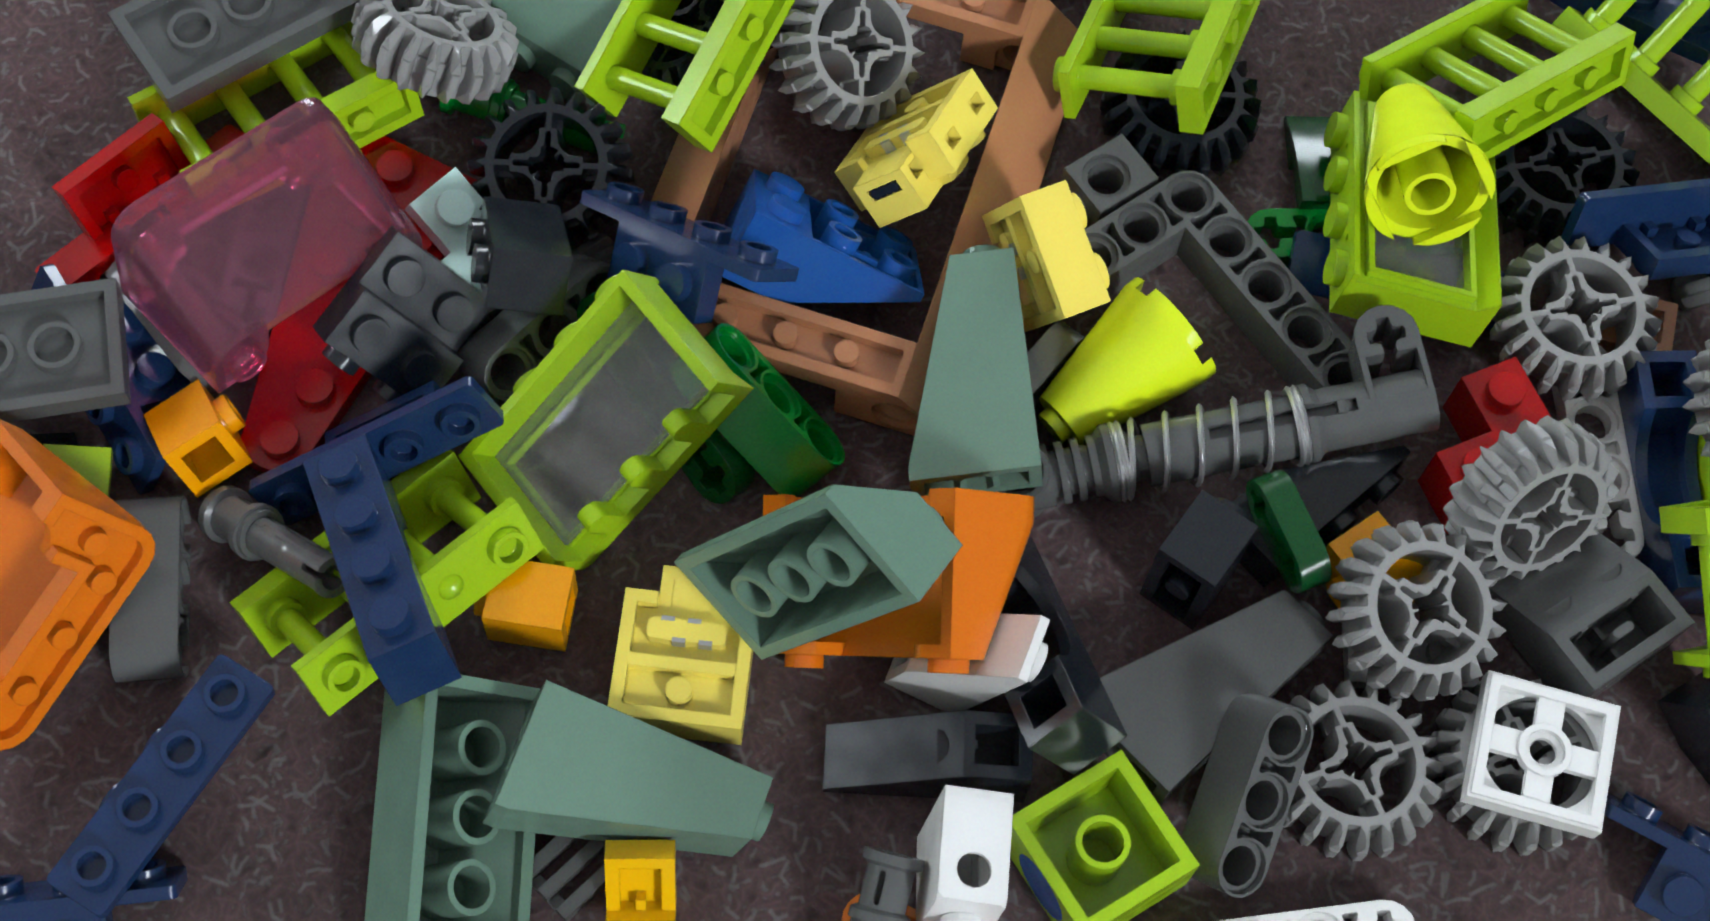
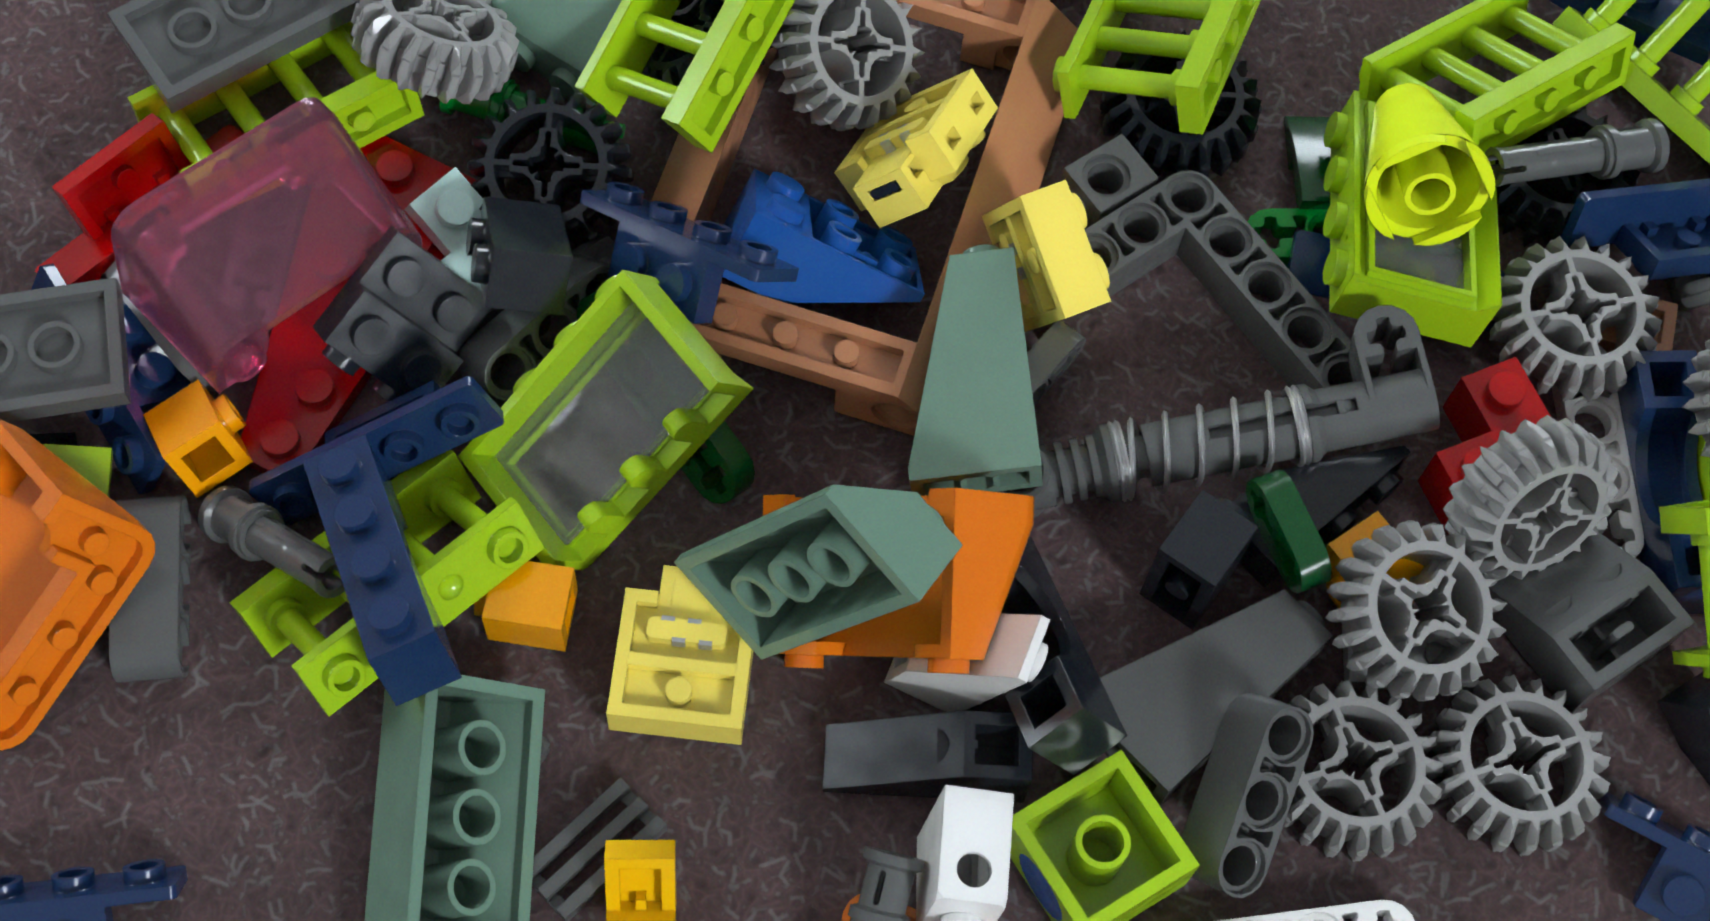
(160, 786): dark blue bracket -> none
(617, 778): sand green slope -> none
(774, 423): green beam -> none
(1124, 366): neon yellow cone -> none
(1533, 804): white piece -> none
(1600, 153): none -> dark grey pin

